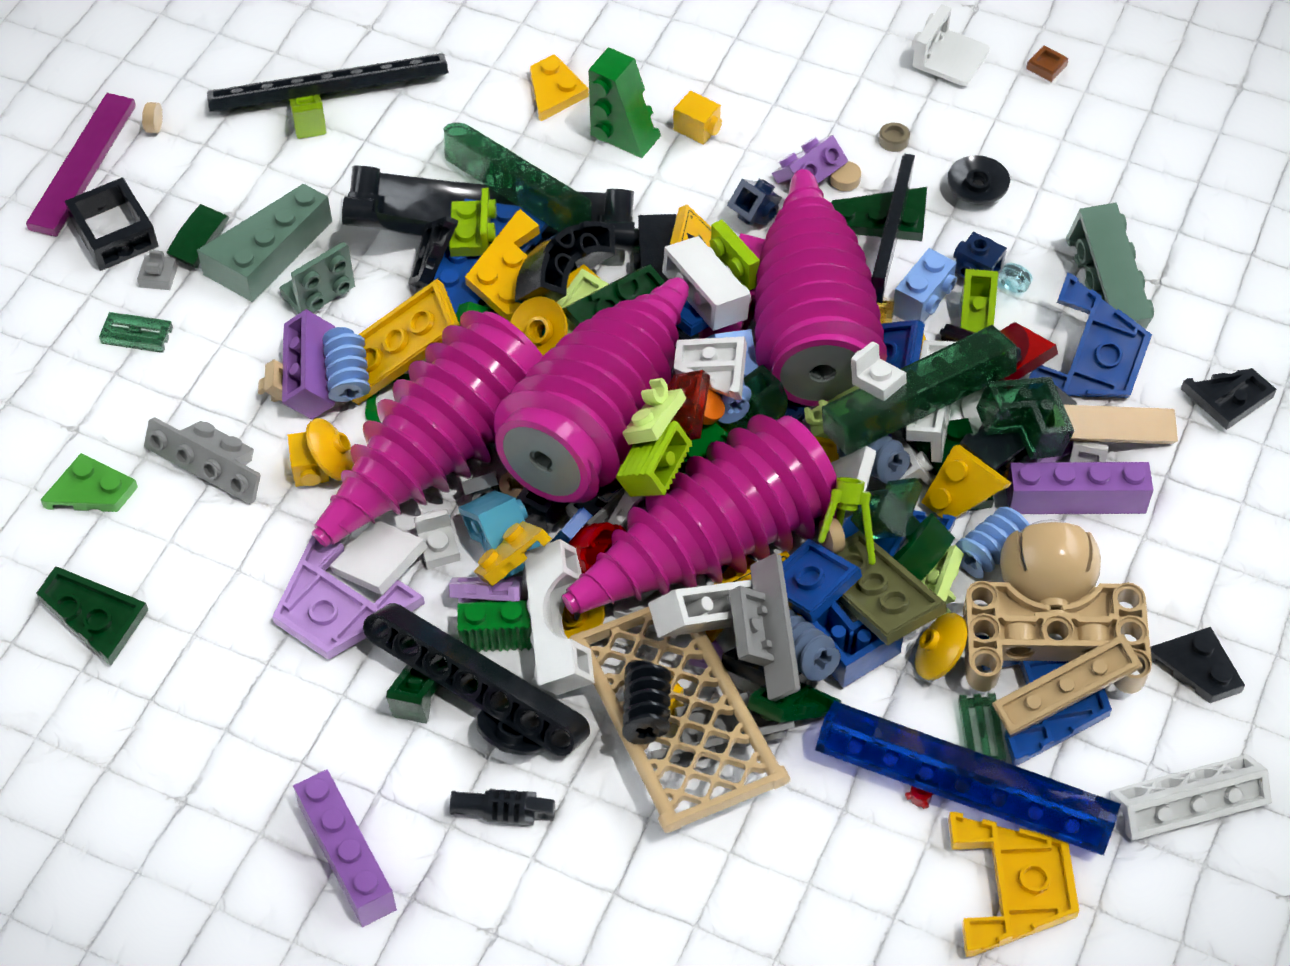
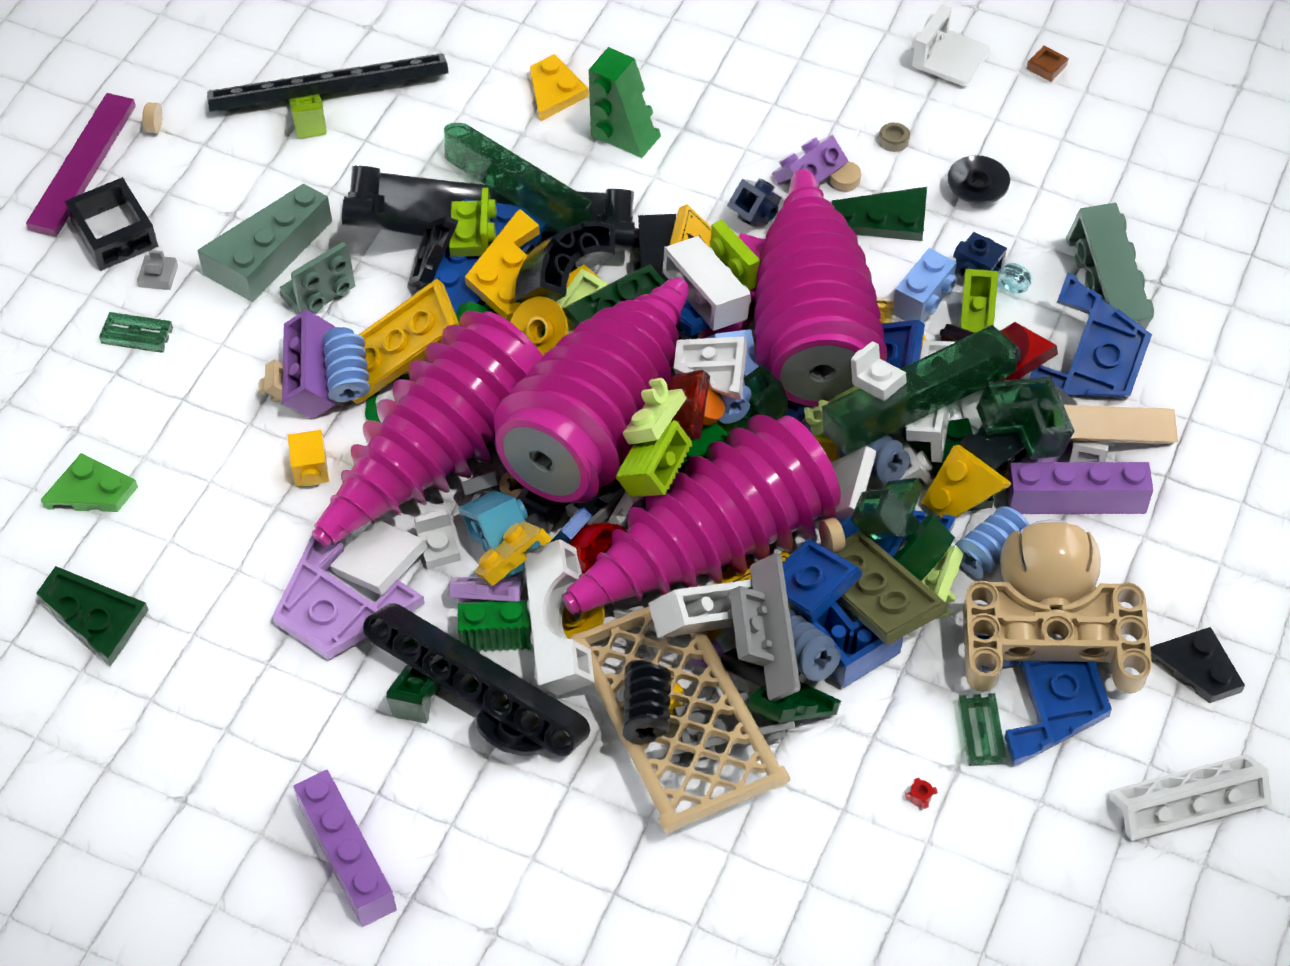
(198, 230): dark green slope -> none
(207, 455): light grey bracket -> none
(329, 447): yellow dish -> none
(503, 806): black hinge -> none
(697, 117): yellow brick -> none
(847, 496): lime plant -> none
(892, 225): black tile -> none
(941, 646): yellow dish -> none
(968, 777): clear blue brick -> none
(1031, 879): yellow wing -> none
(1067, 685): tan tile -> none
(1230, 396): black wing -> none

